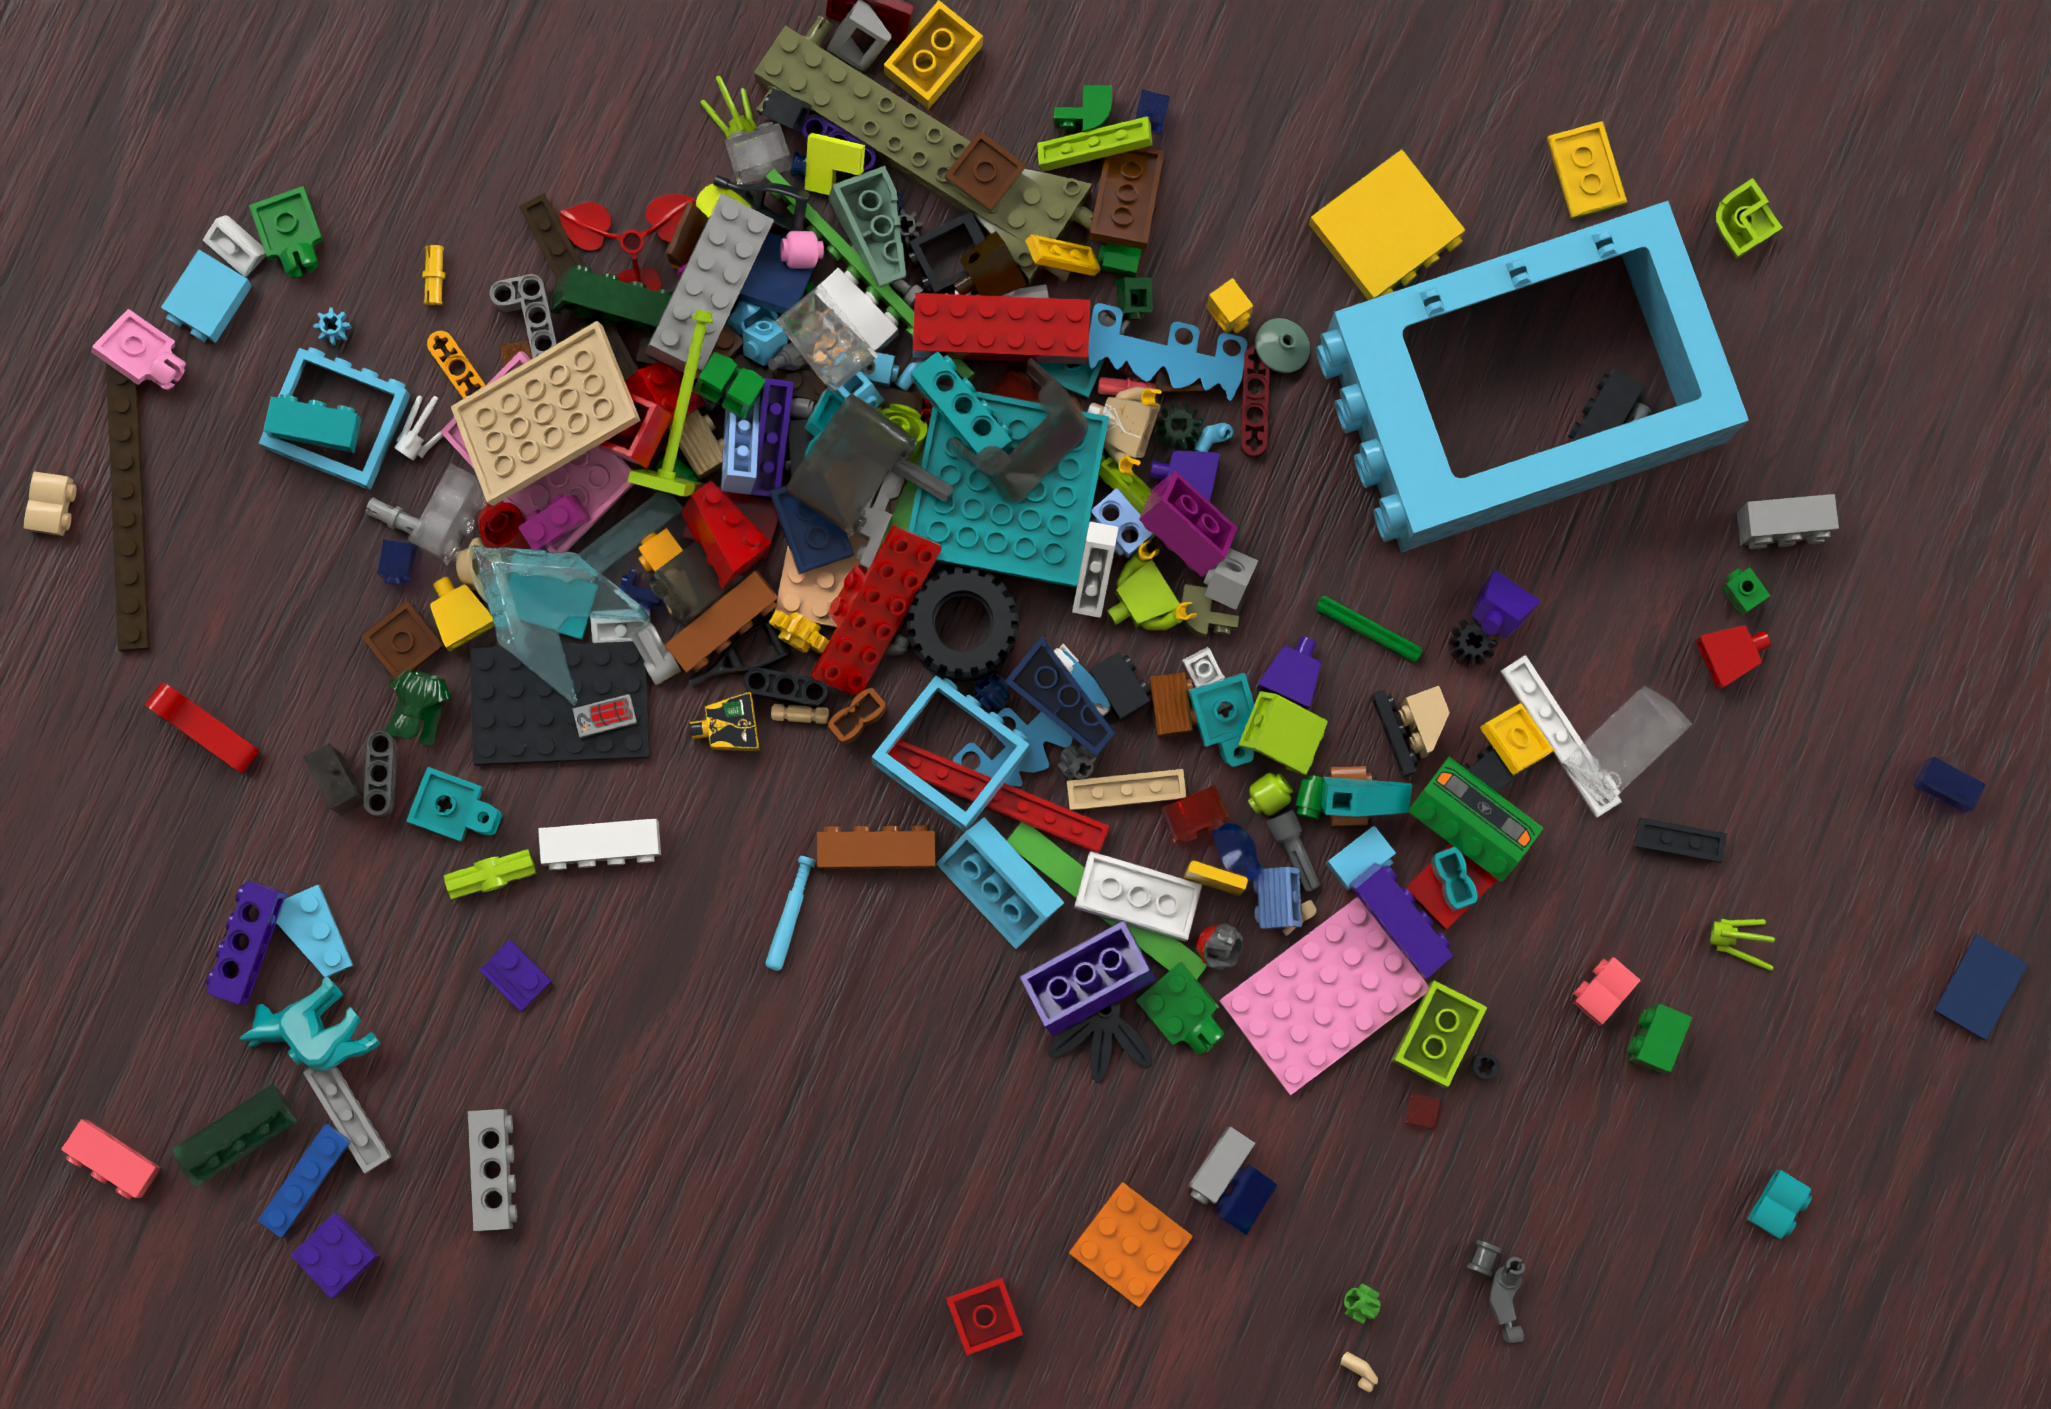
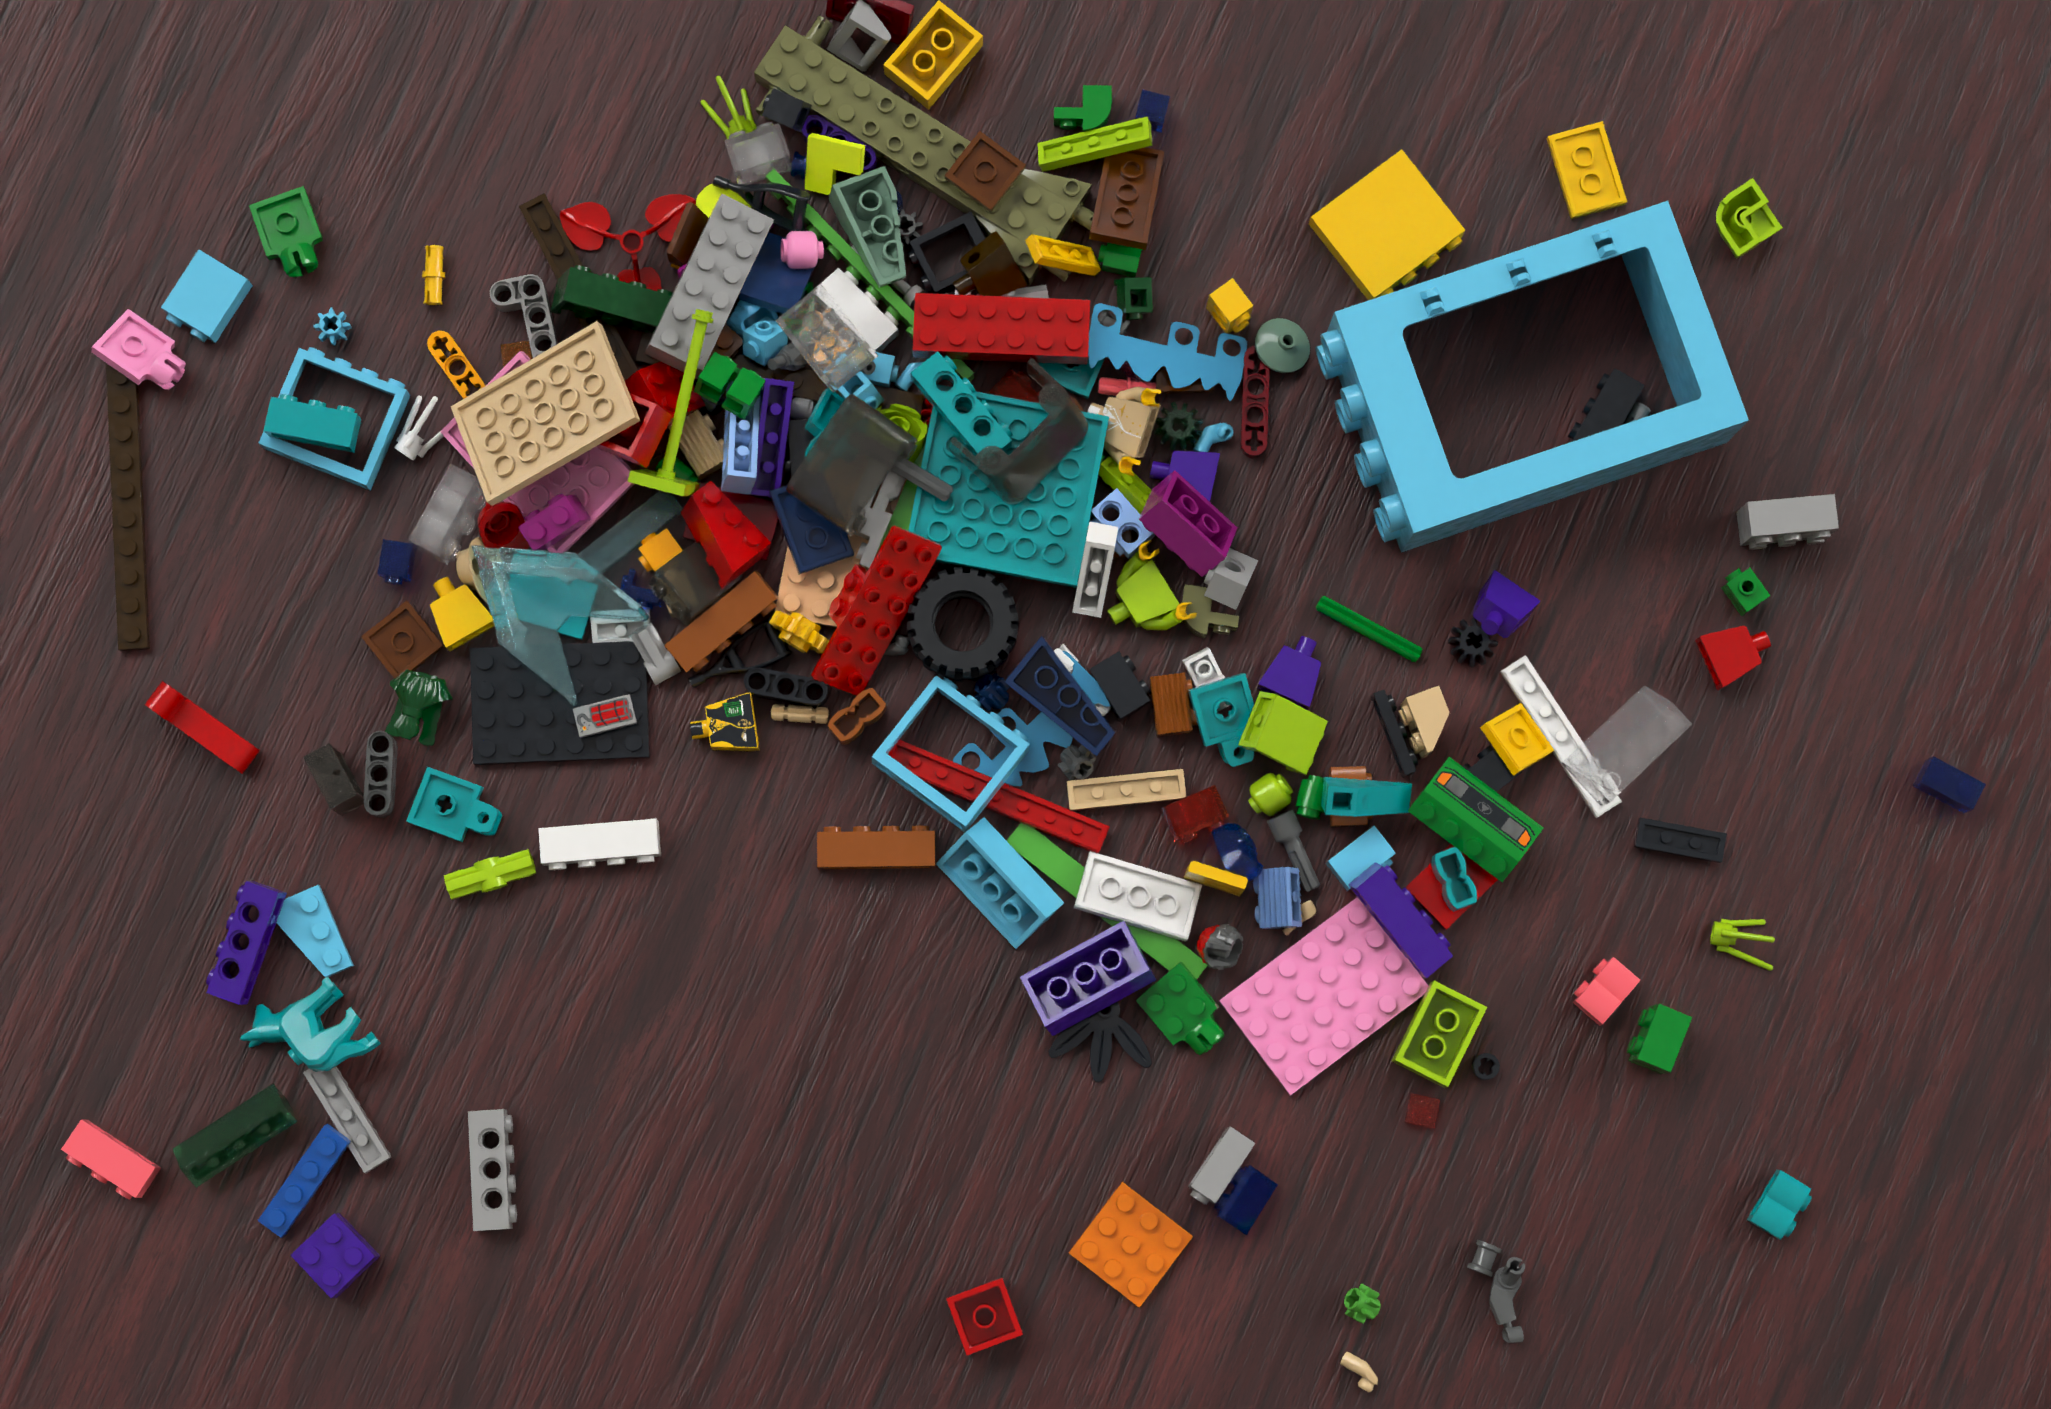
(49, 504): tan brick -> none
(234, 245): white slope -> none
(392, 516): light grey pin -> none
(515, 975): dark purple plate -> none
(784, 931): medium azure piece -> none
(1980, 987): dark blue tile -> none

